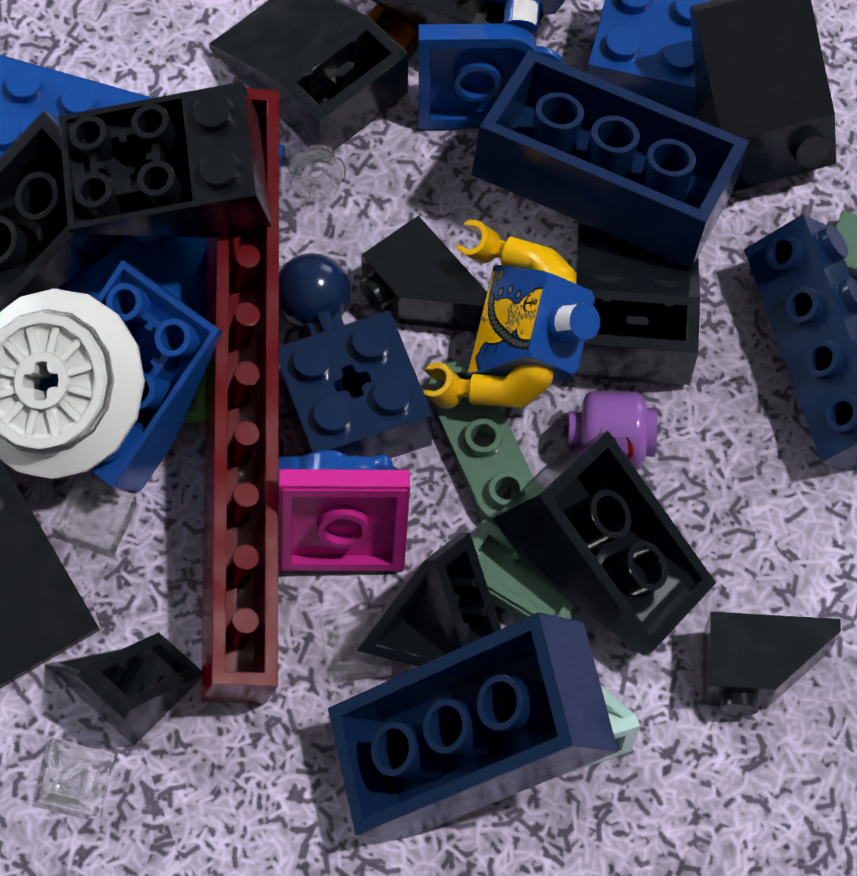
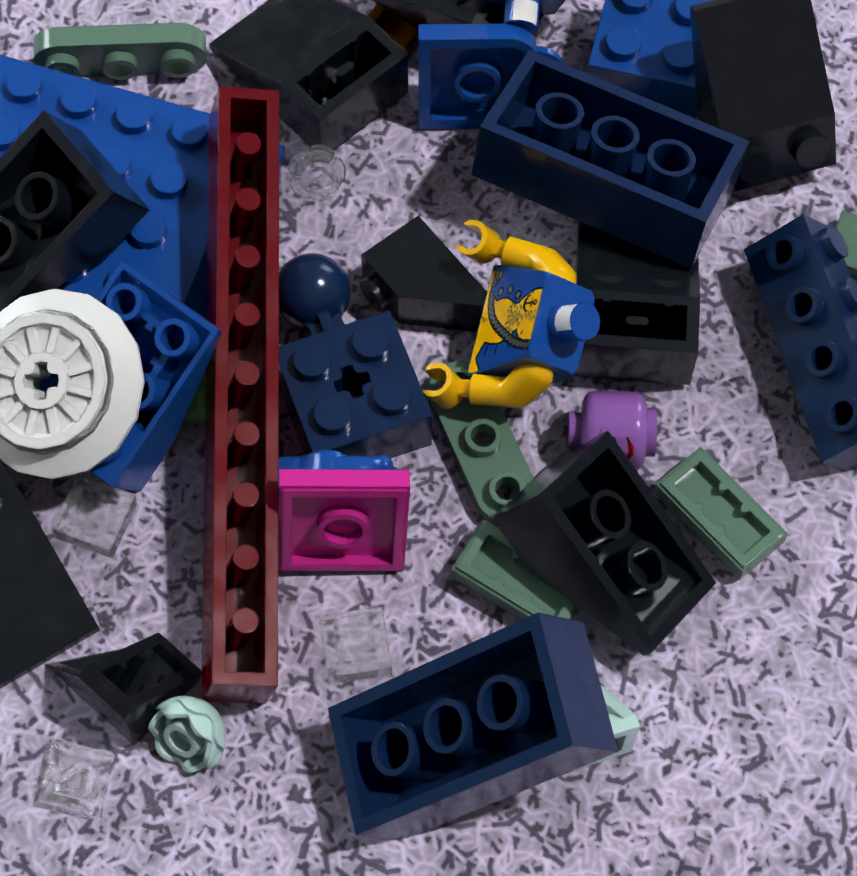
(122, 50): none -> sand green plate
(167, 166): black slope -> none
(188, 732): none -> light aqua plate
(437, 609): black slope -> none
(720, 513): none -> sand green plate
(759, 657): black slope -> none

